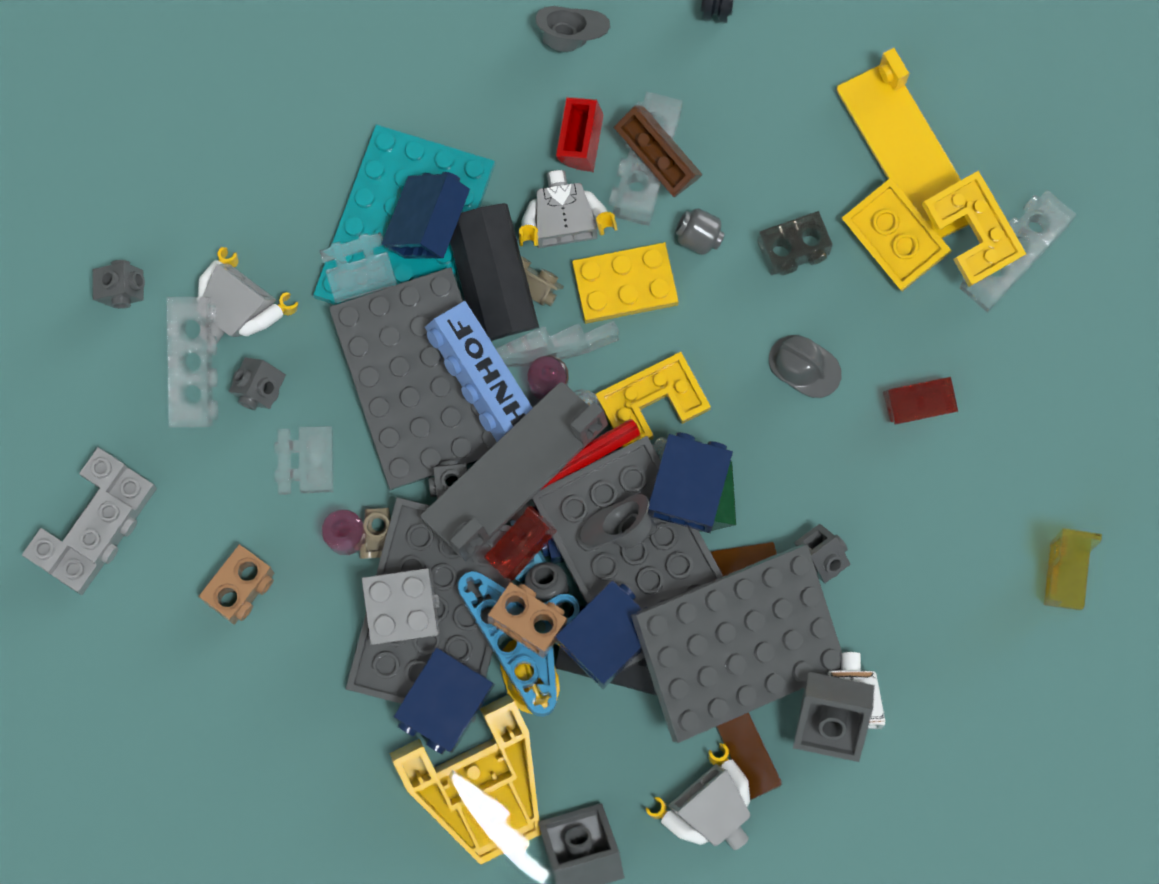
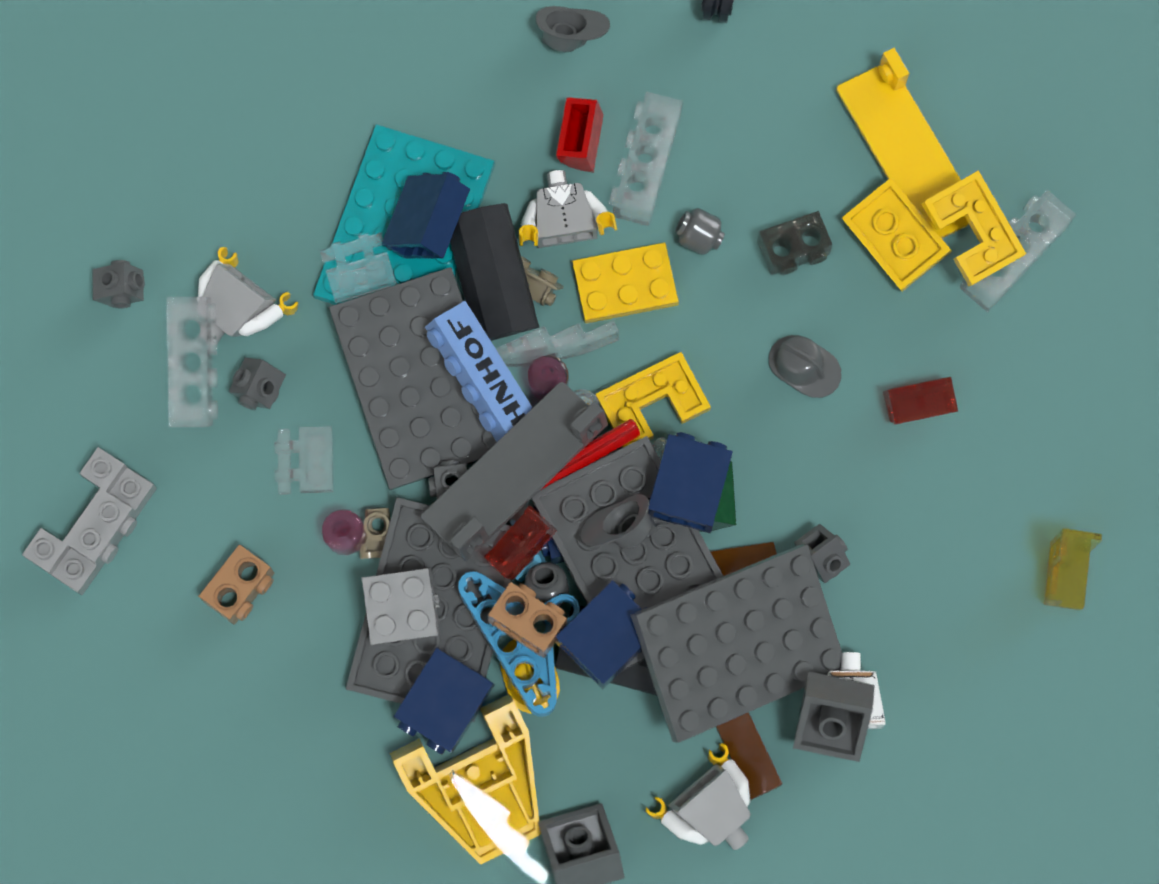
(657, 150): reddish brown slope -> none

